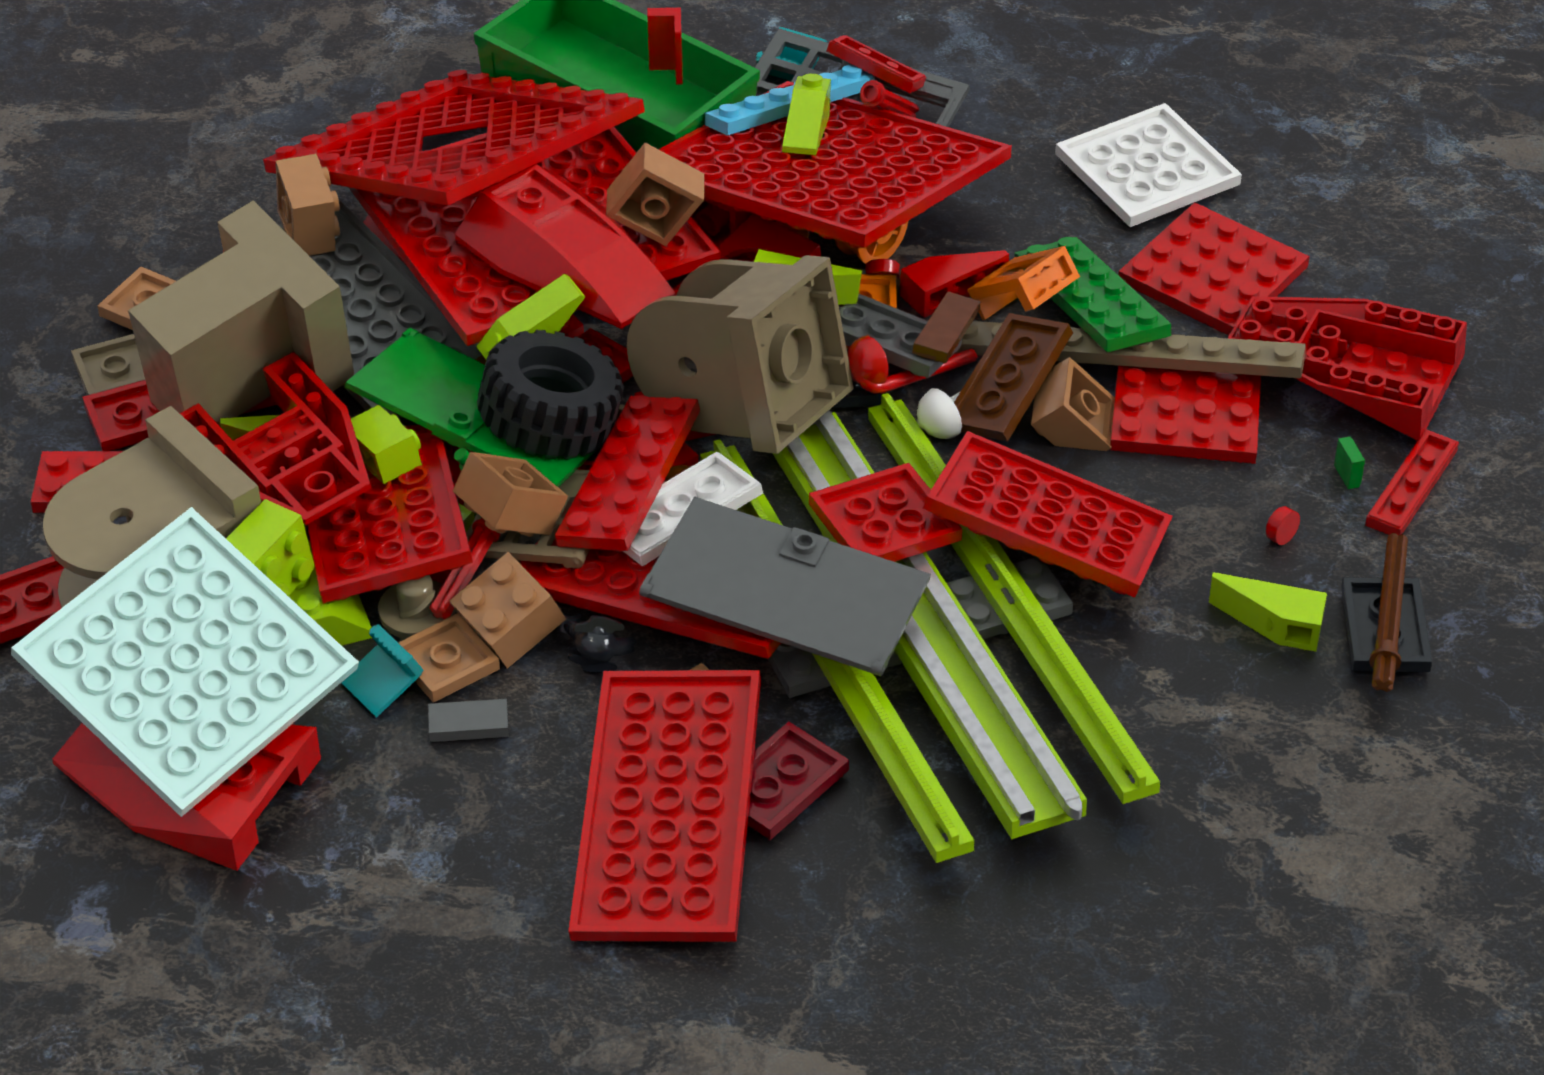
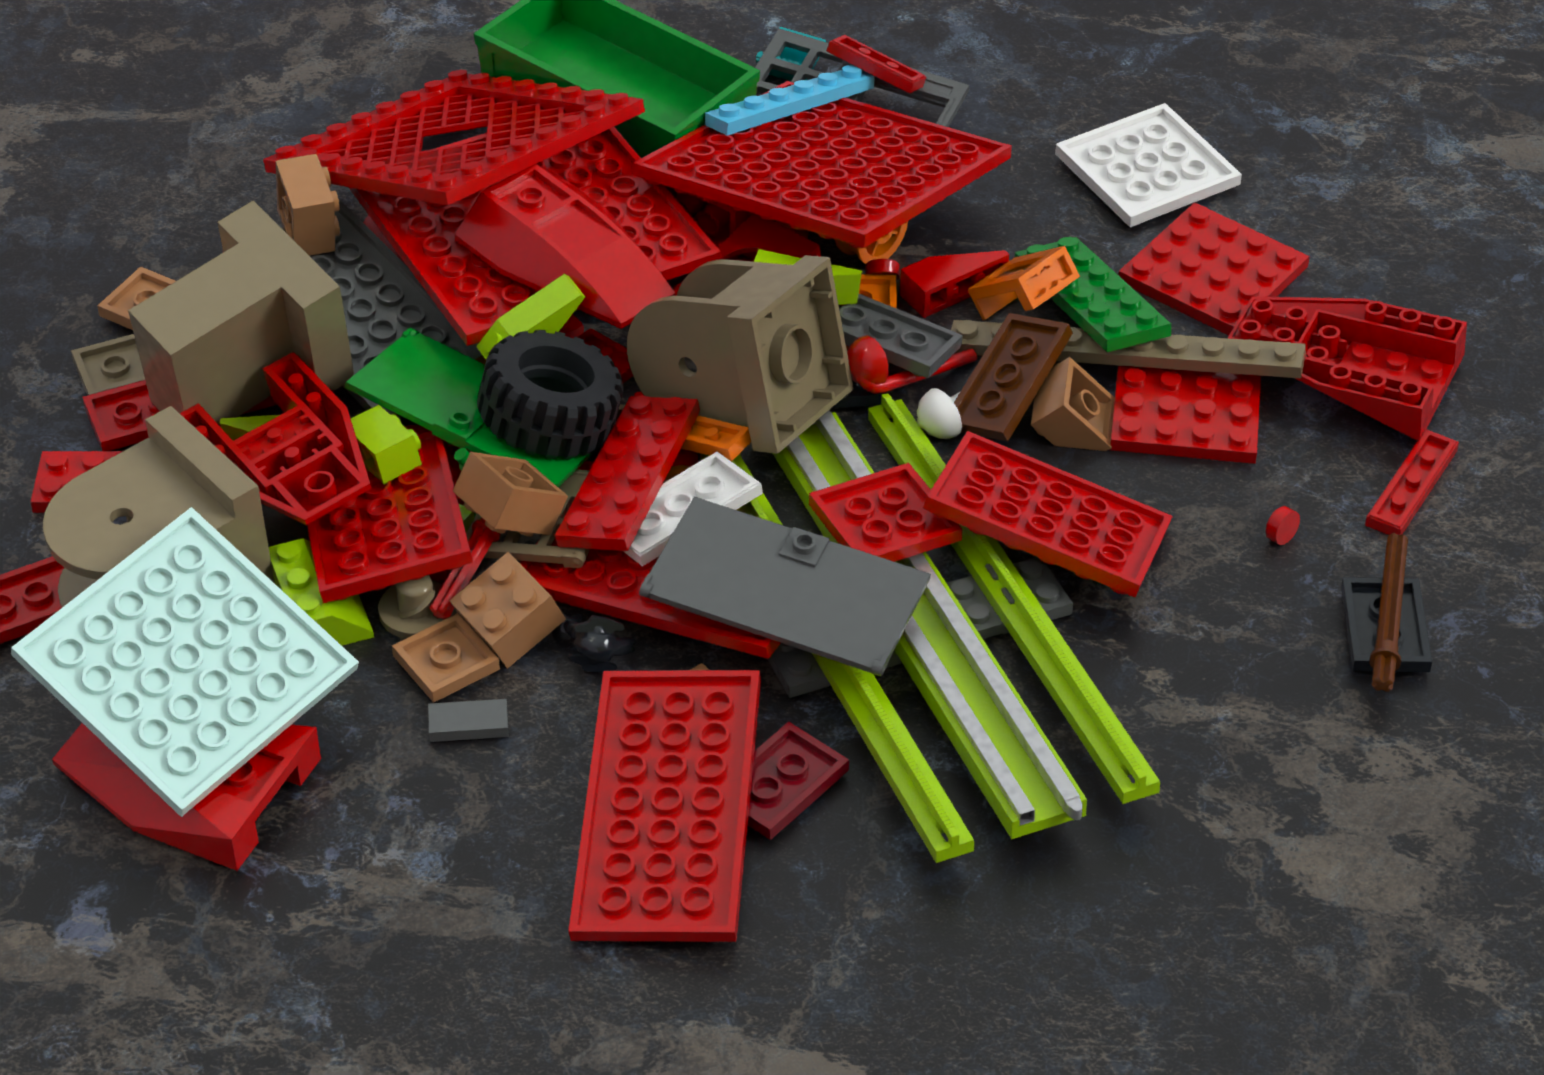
(275, 544): lime brick -> none
(382, 673): teal piece -> none
(655, 194): medium nougat brick -> none
(665, 40): red panel -> none
(717, 436): none -> orange plate
(807, 114): lime slope -> none
(874, 94): red axle -> none
(946, 327): reddish brown tile -> none
(1274, 610): lime slope -> none
(1349, 462): green tile -> none

